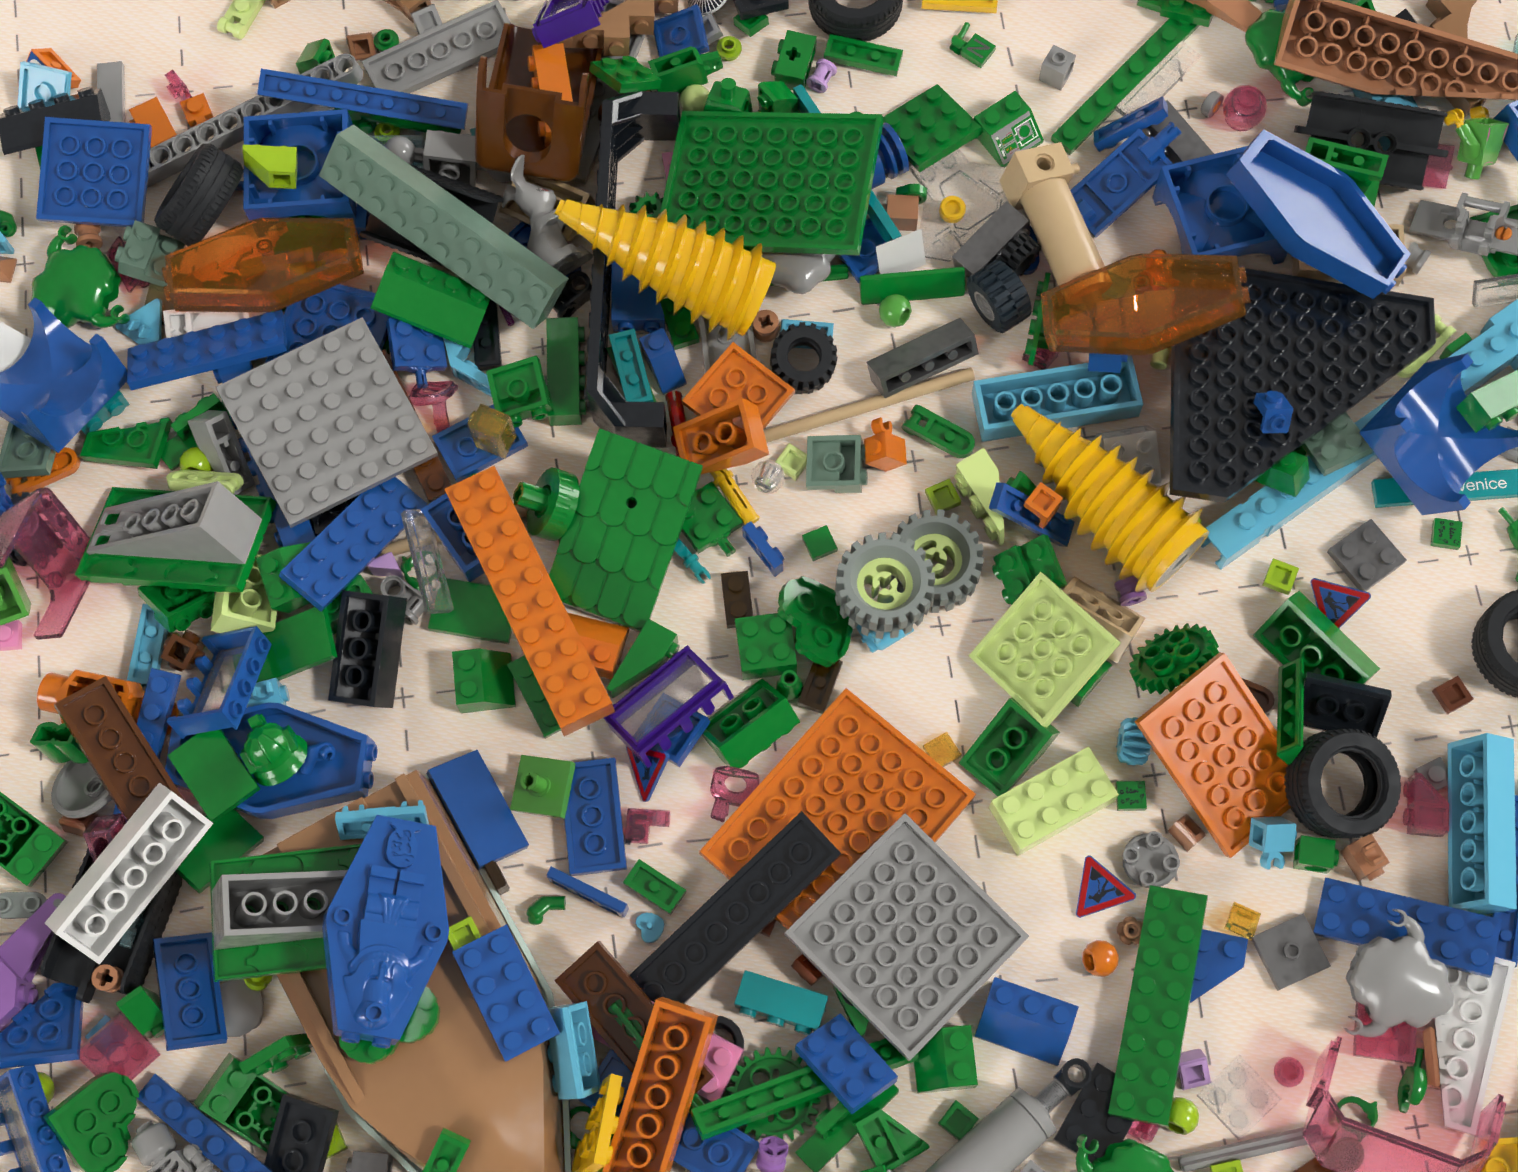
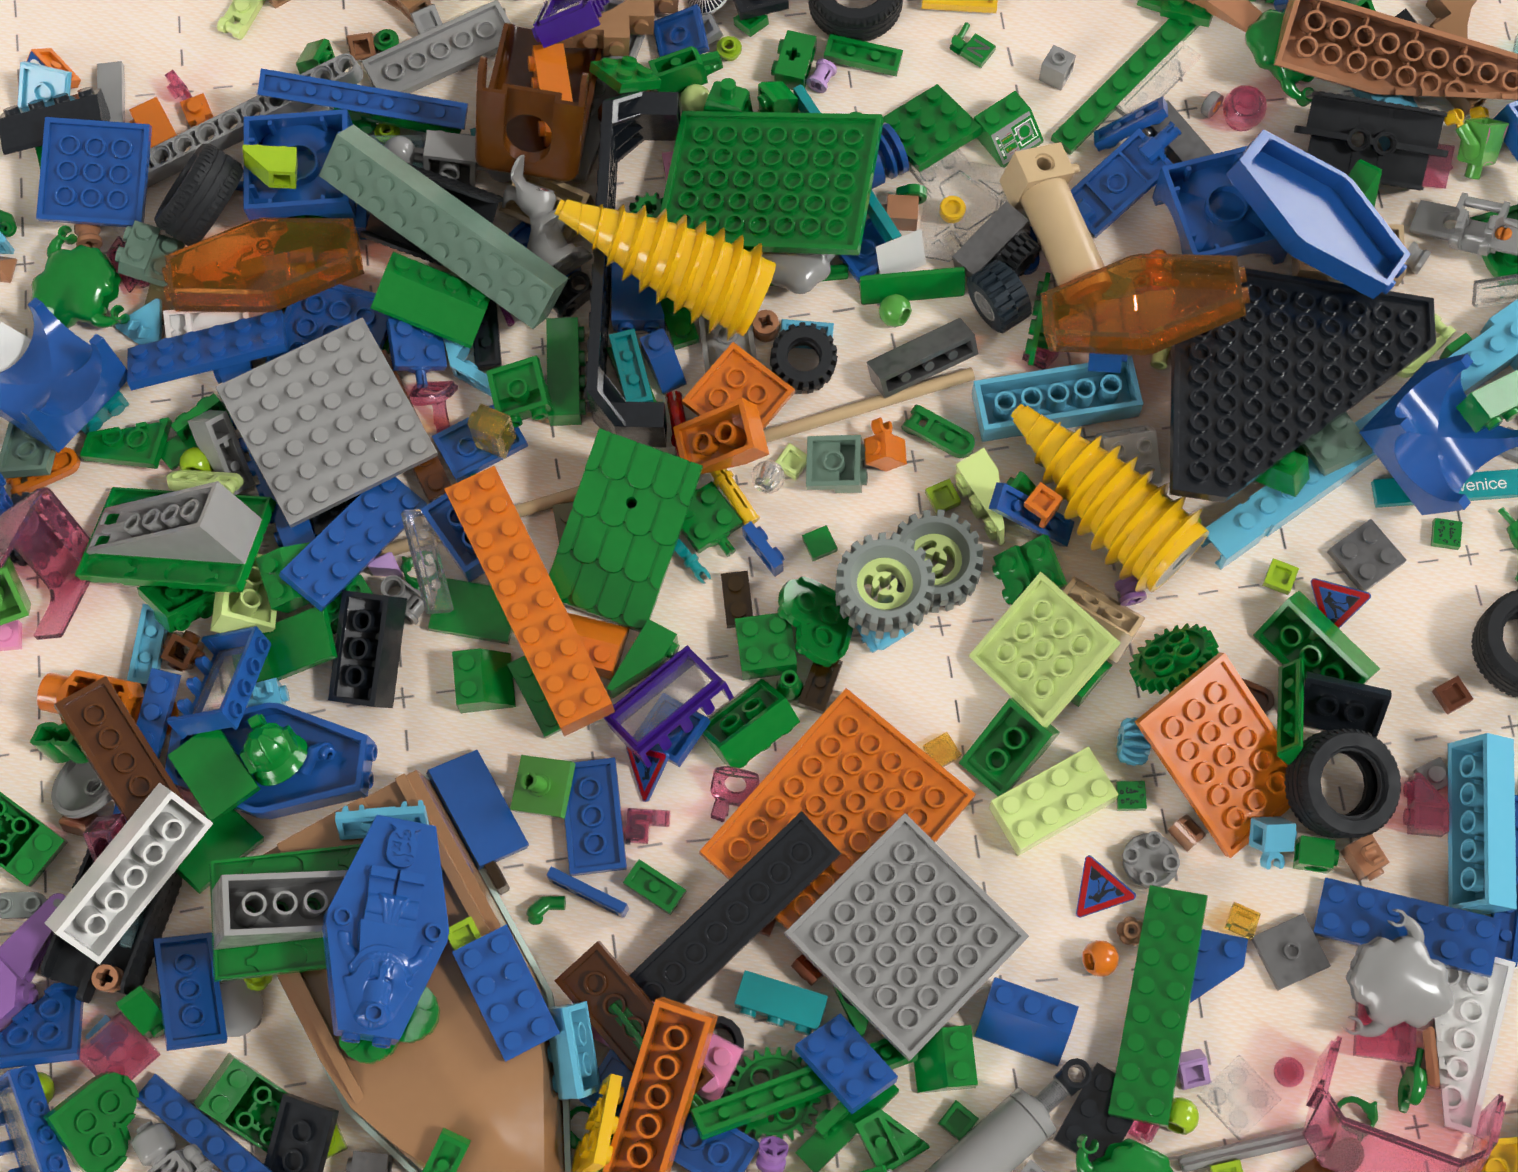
(276, 1055): green plate -> none
(549, 503): green piece -> none
(650, 926): medium azure piece -> none
(1275, 411): blue bracket -> none
(1355, 162): green slope -> none

